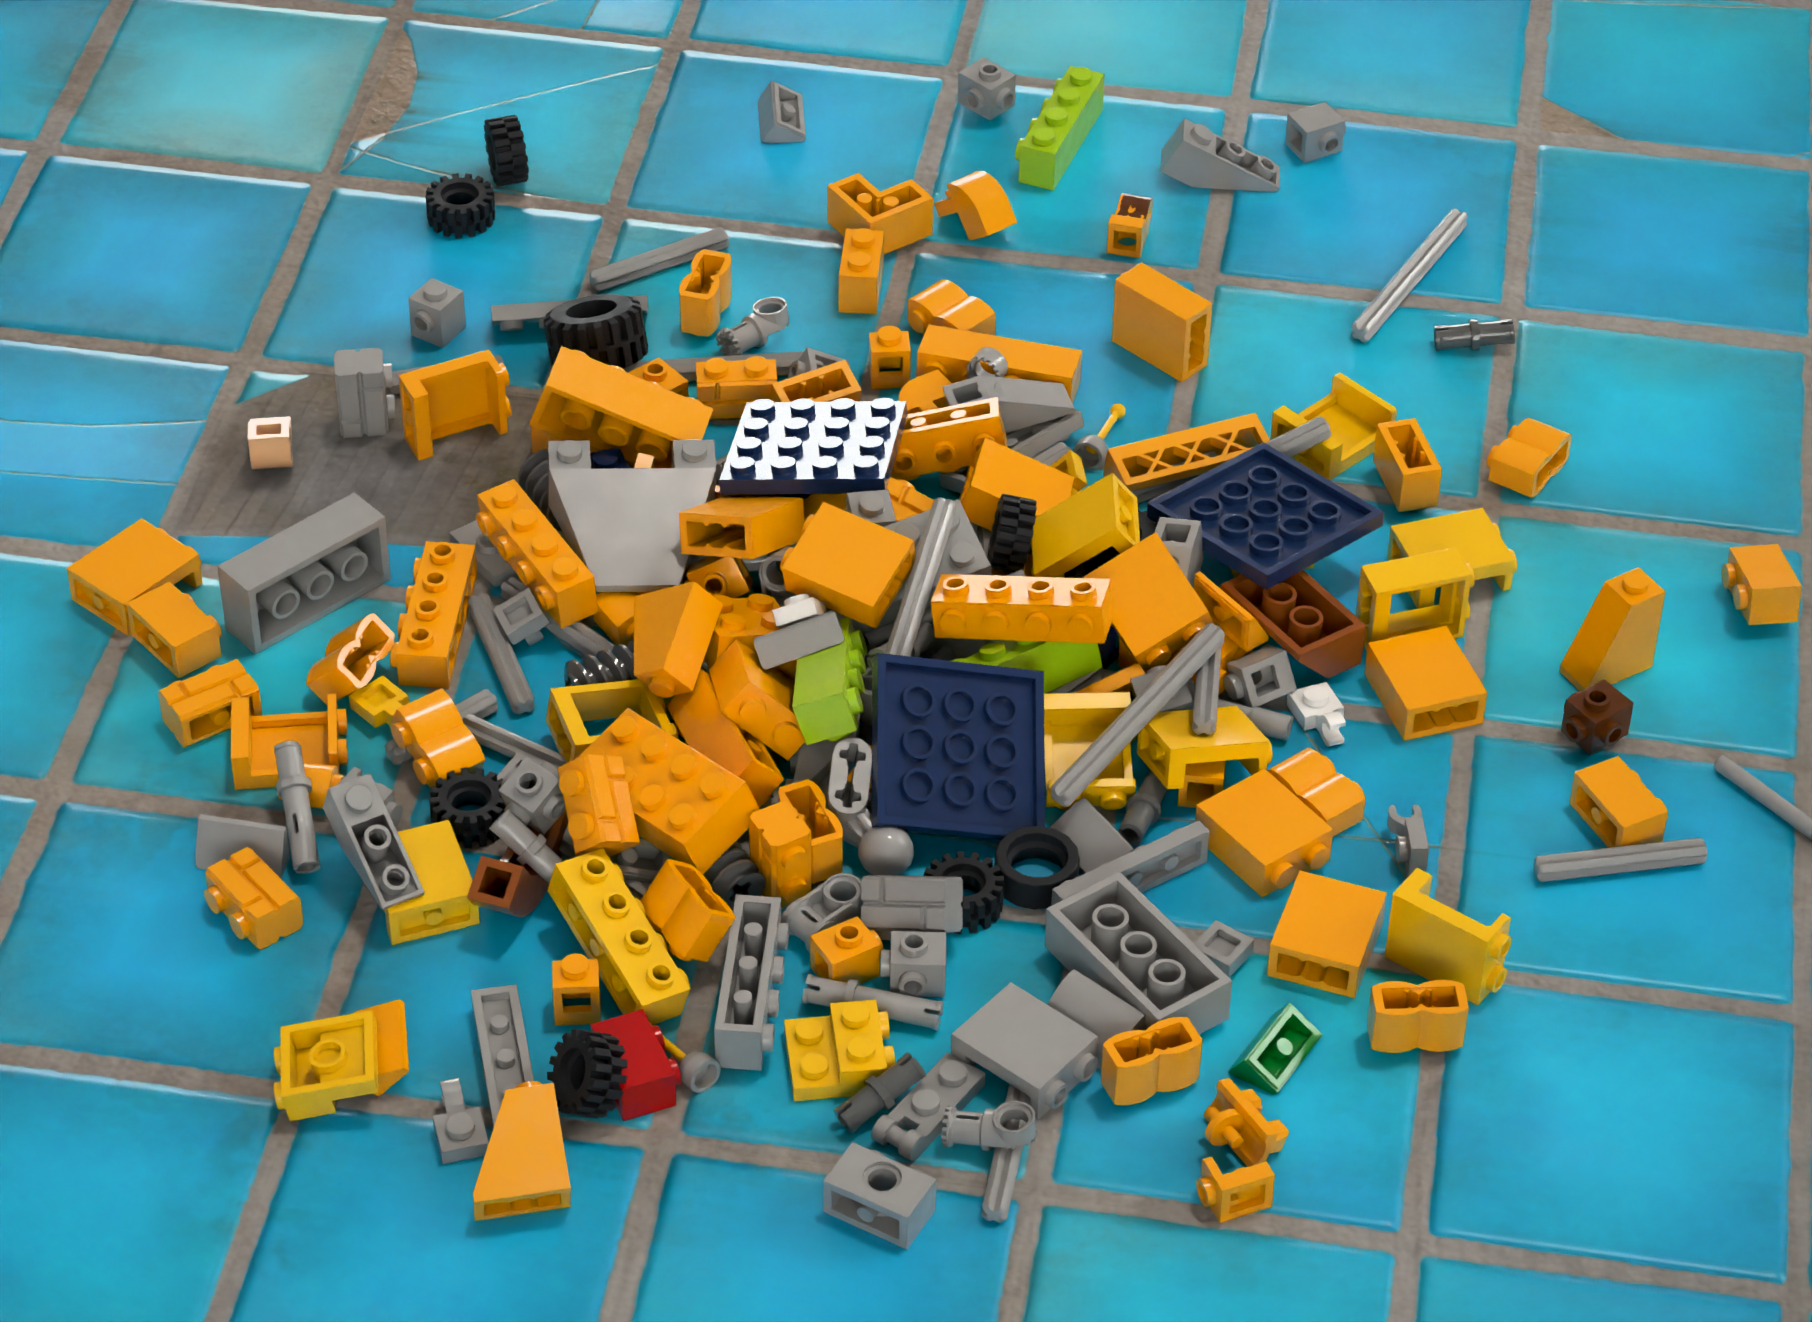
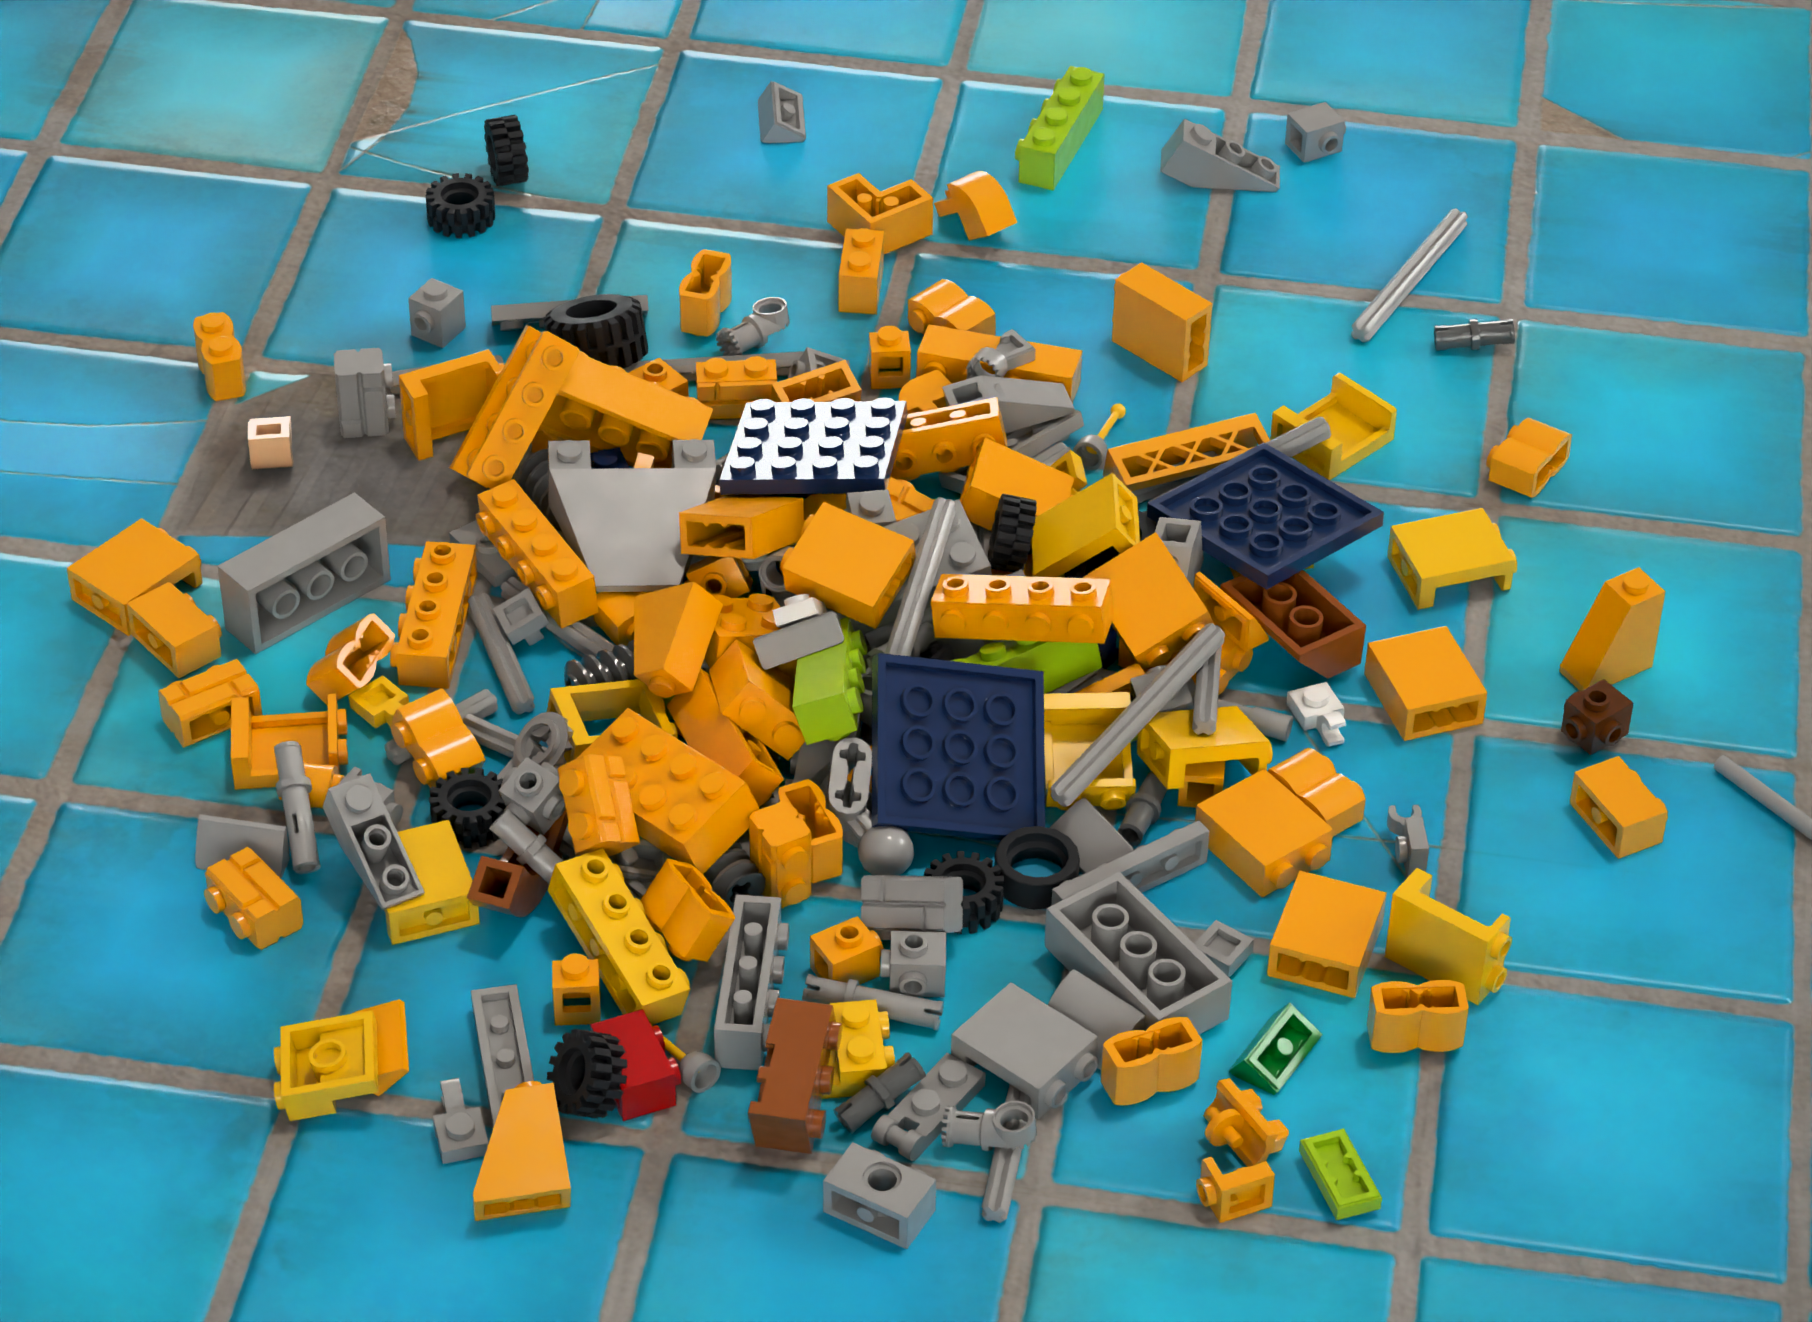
(219, 356): none -> light orange brick
(515, 408): none -> light orange fence
(544, 727): none -> light grey gear
(657, 259): light grey axle -> none
(795, 1076): none -> dark orange wedge
(824, 907): light grey piece -> none
(986, 88): light grey brick -> none
(1015, 349): none -> light grey tile
(1129, 221): light orange leg -> none
(1270, 680): light grey brick -> none
(1340, 1174): none -> lime plate
(1407, 465): light orange brick -> none
(1408, 574): yellow window -> none
(1620, 859): light grey axle -> none
(1762, 584): light orange brick -> none

